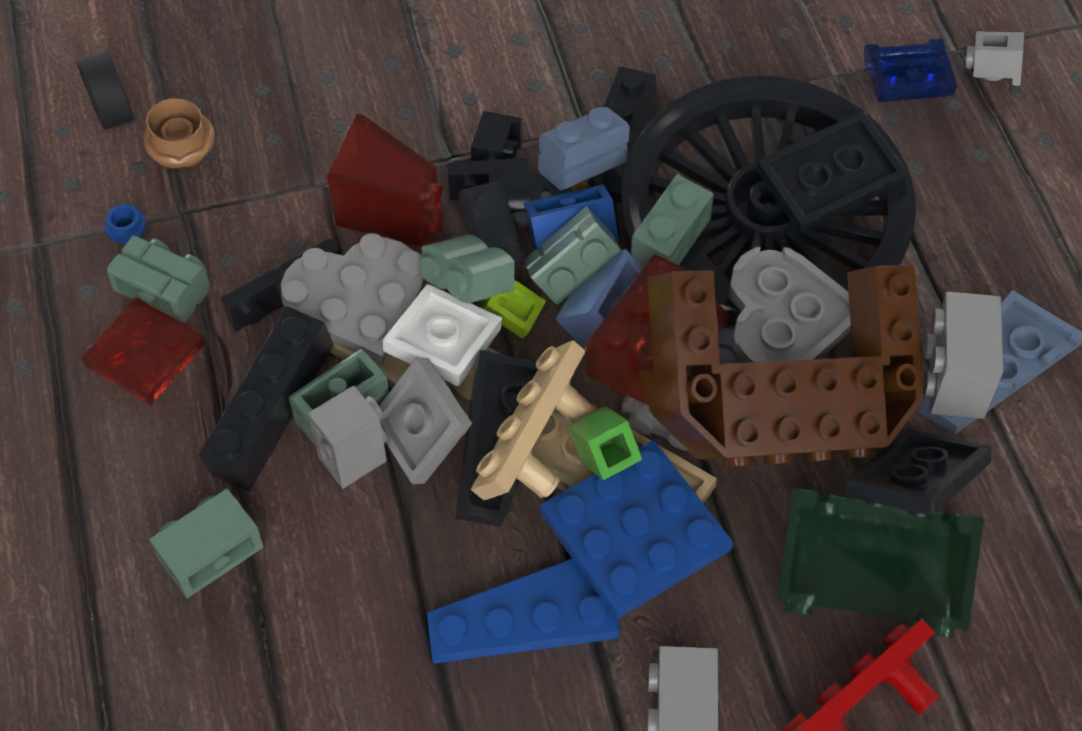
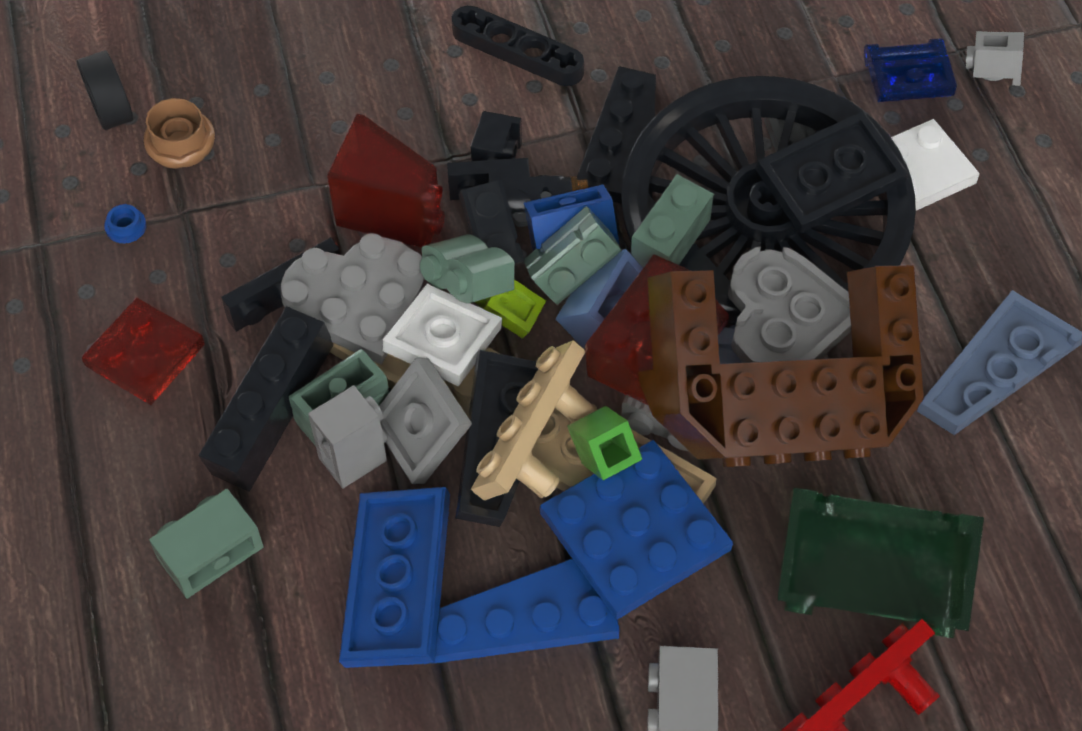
(159, 277): sand green brick -> none
(396, 578): none -> blue tile
(480, 21): none -> black beam
(583, 148): sand blue brick -> none
(918, 472): black plate -> none
(934, 163): none -> white plate
(964, 355): light grey brick -> none

